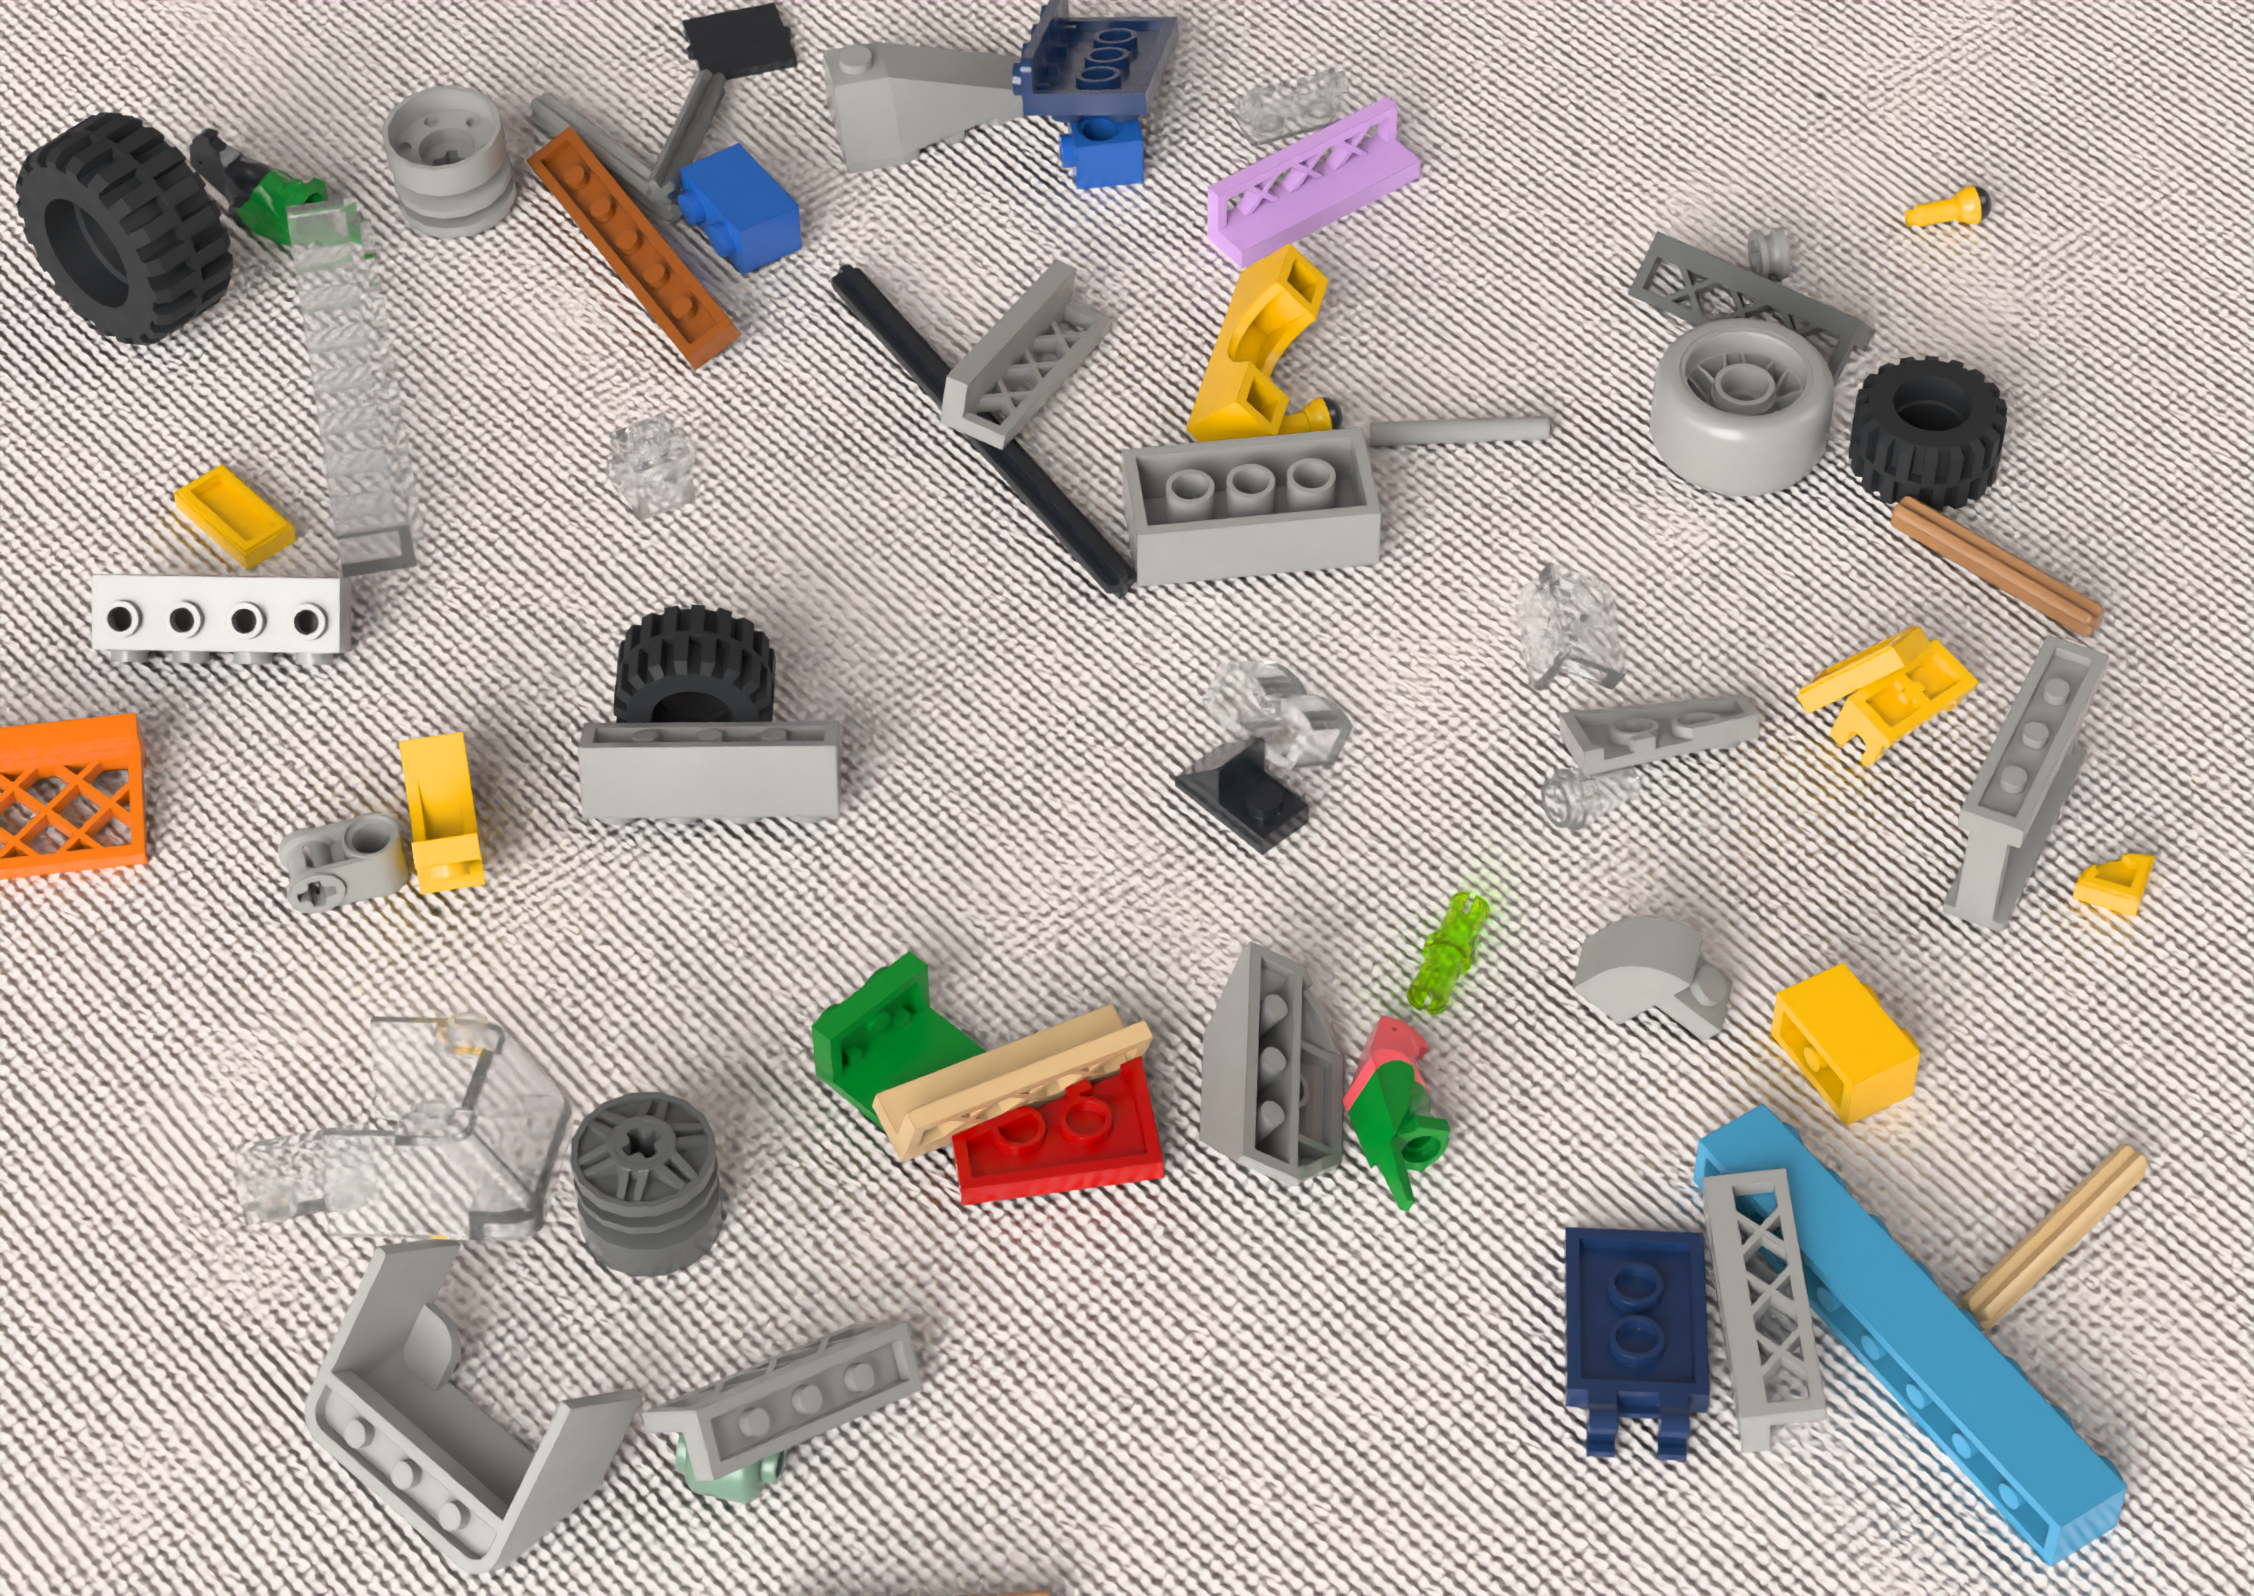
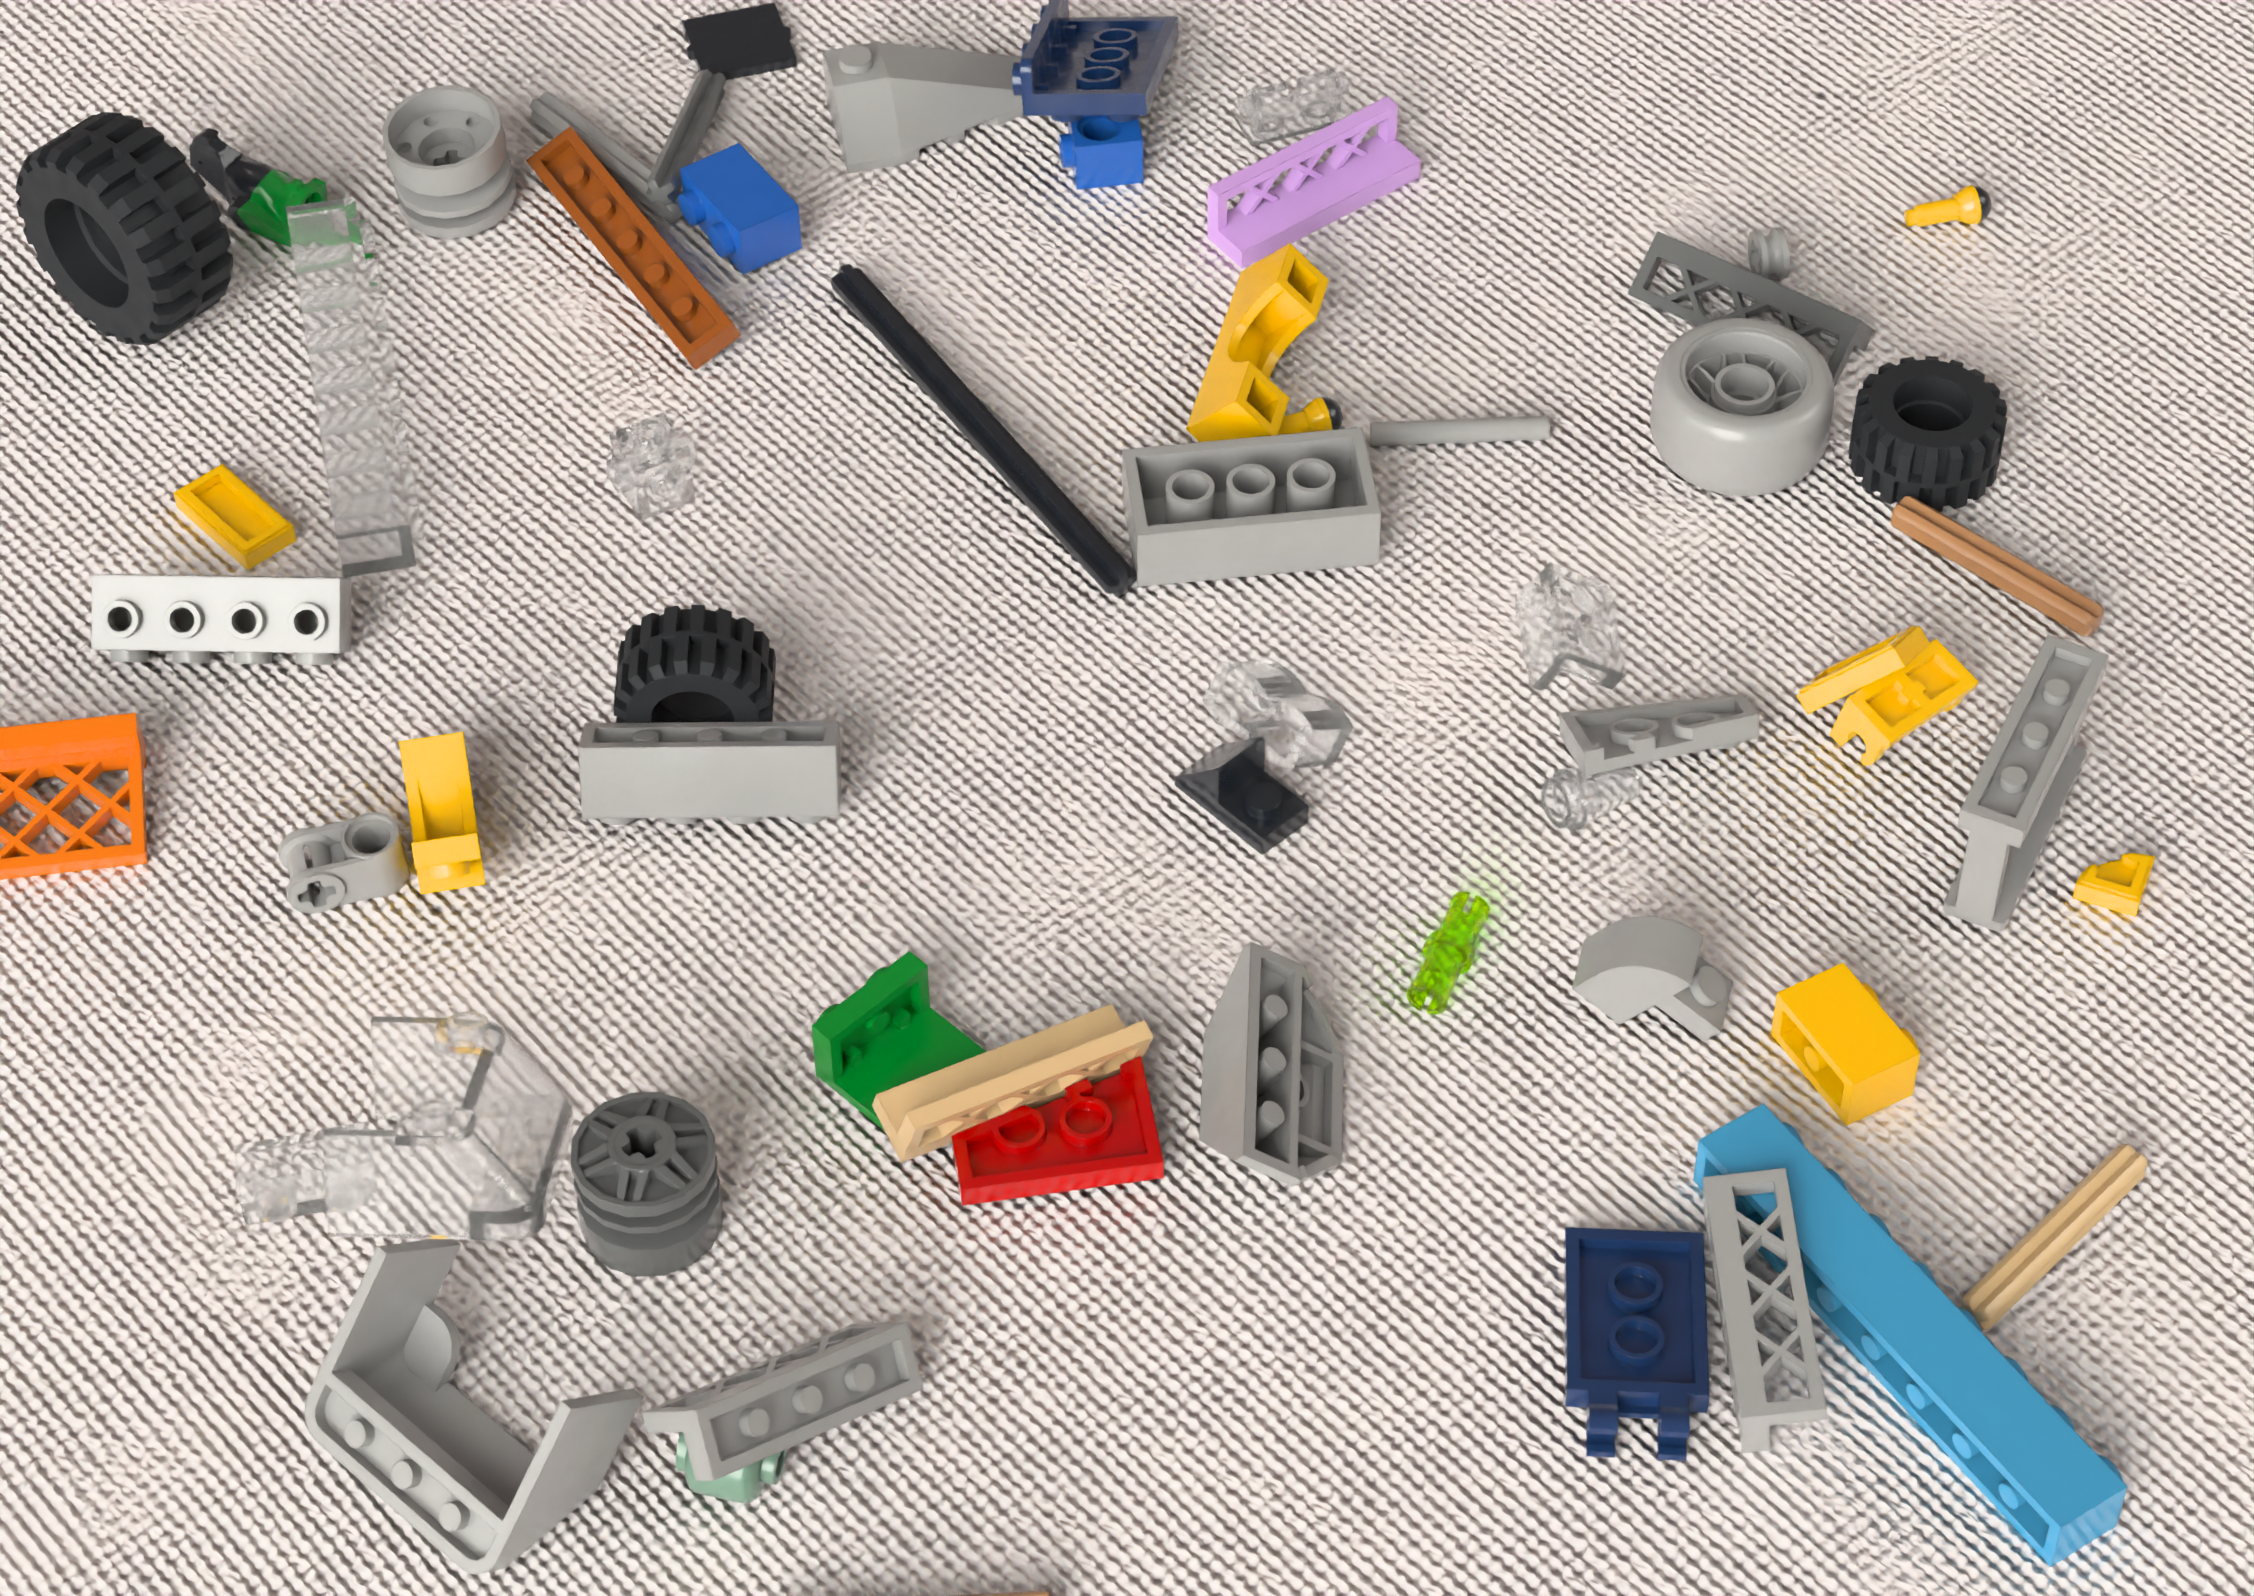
(1006, 357): light grey fence -> none
(1392, 1107): green animal -> none

